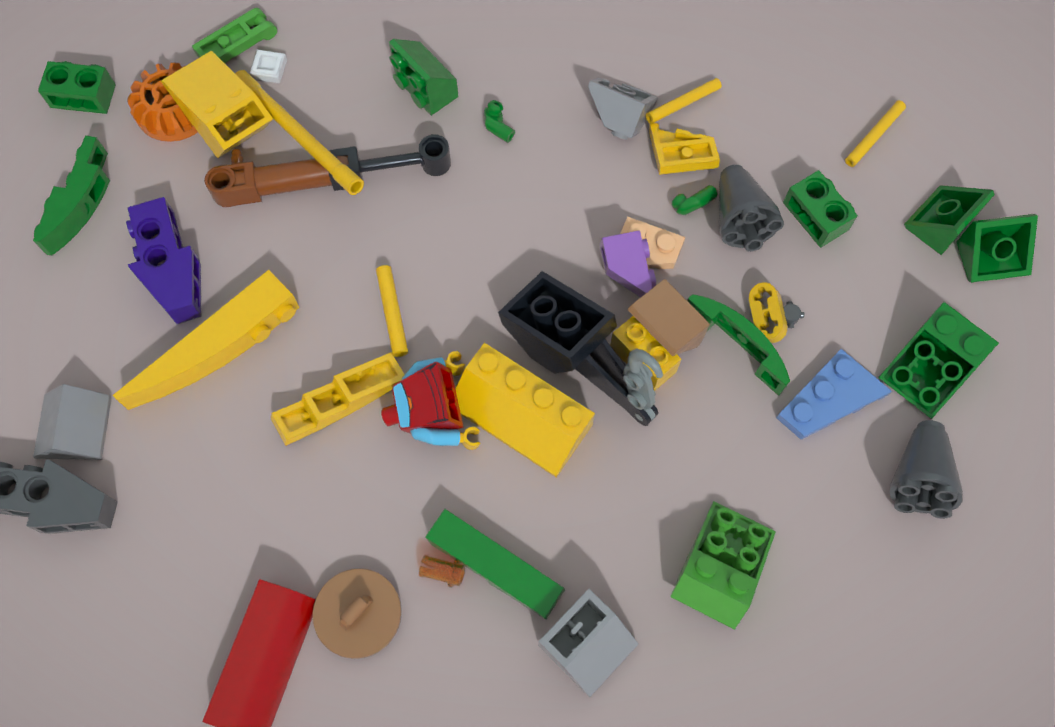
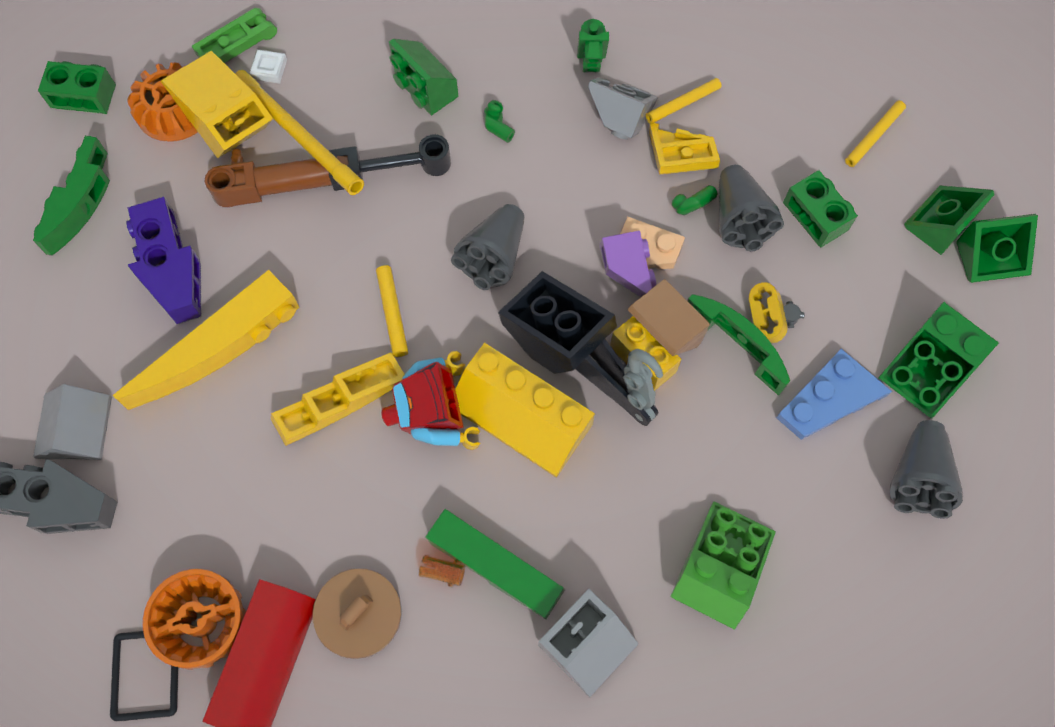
(115, 685): none -> black piece
(171, 614): none -> orange gear
(491, 248): none -> dark grey cone
(592, 45): none -> green hips

